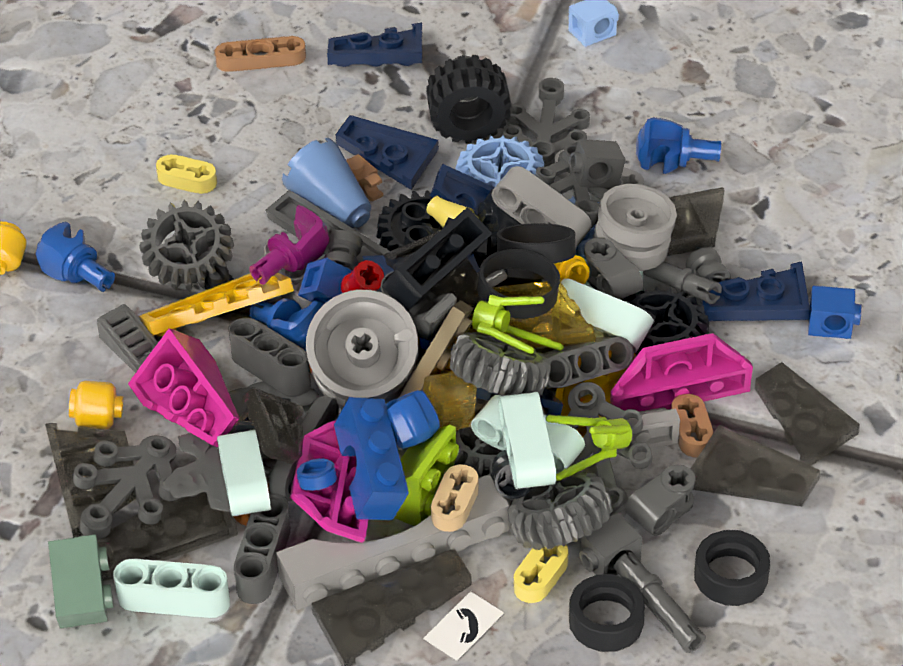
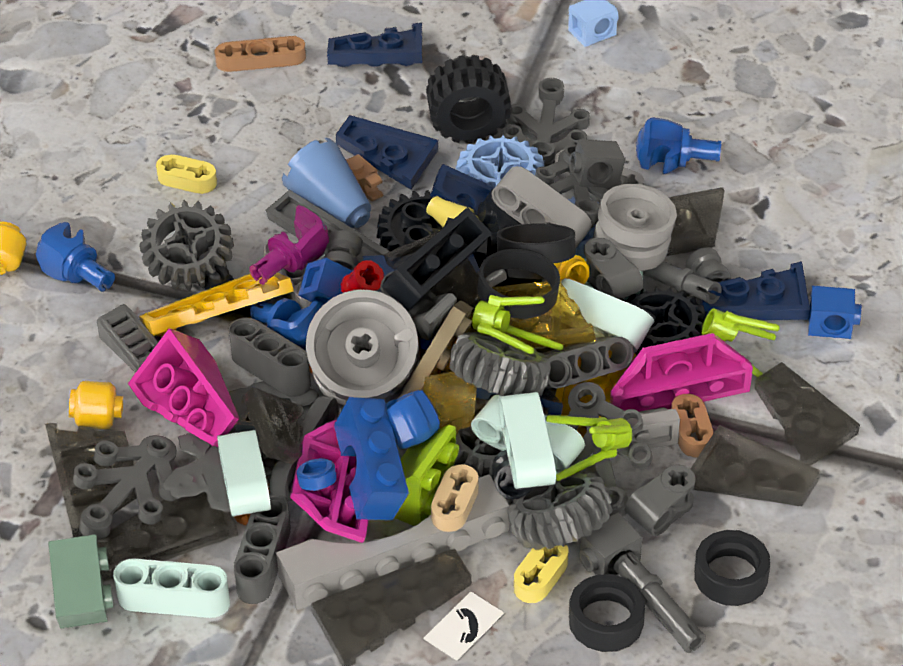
(727, 325): none -> lime plant

